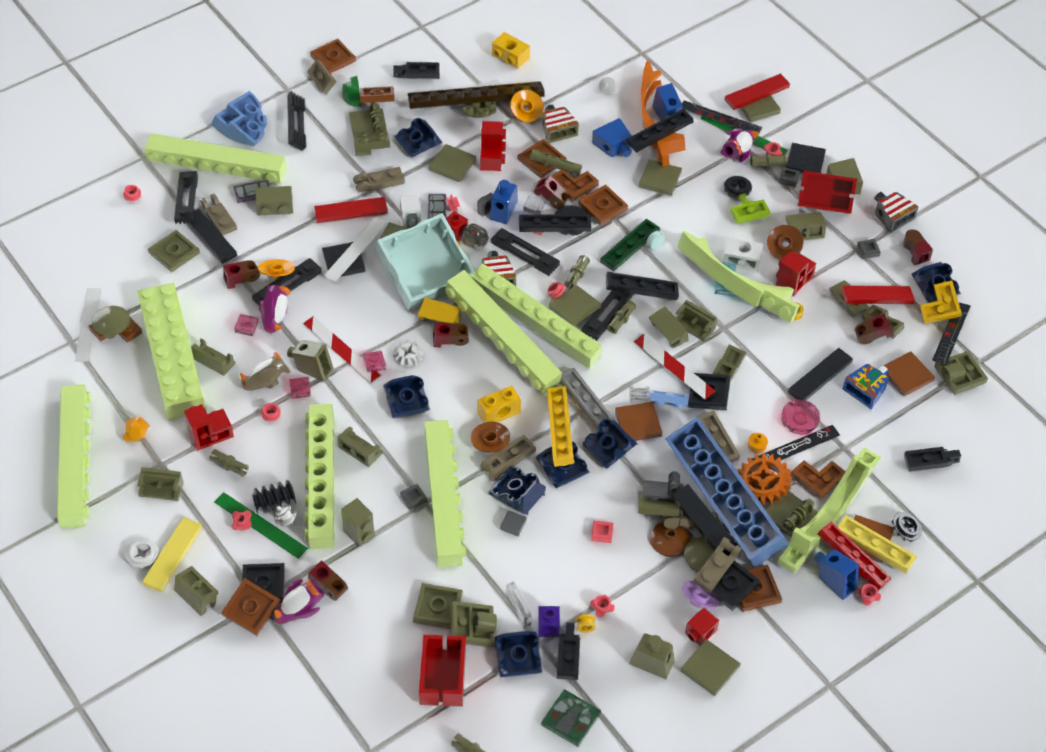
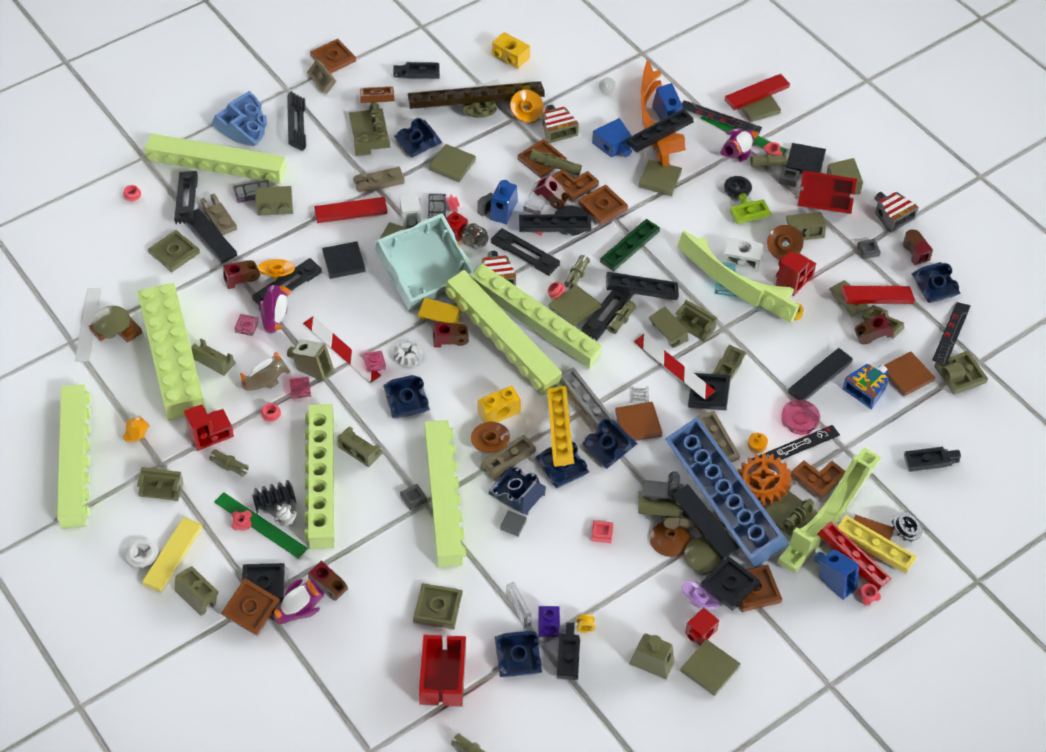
(351, 92): green brick -> none
(355, 249): white sticker -> none
(358, 522): olive brick -> none
(474, 622): olive plate -> none
(492, 146): red brick -> none
(571, 718): clear green tile -> none
(602, 600): coral plate -> none
(655, 240): light aqua tile -> none
(676, 399): light blue plate -> none
(716, 565): dark tan plate -> none
(945, 306): yellow plate -> none

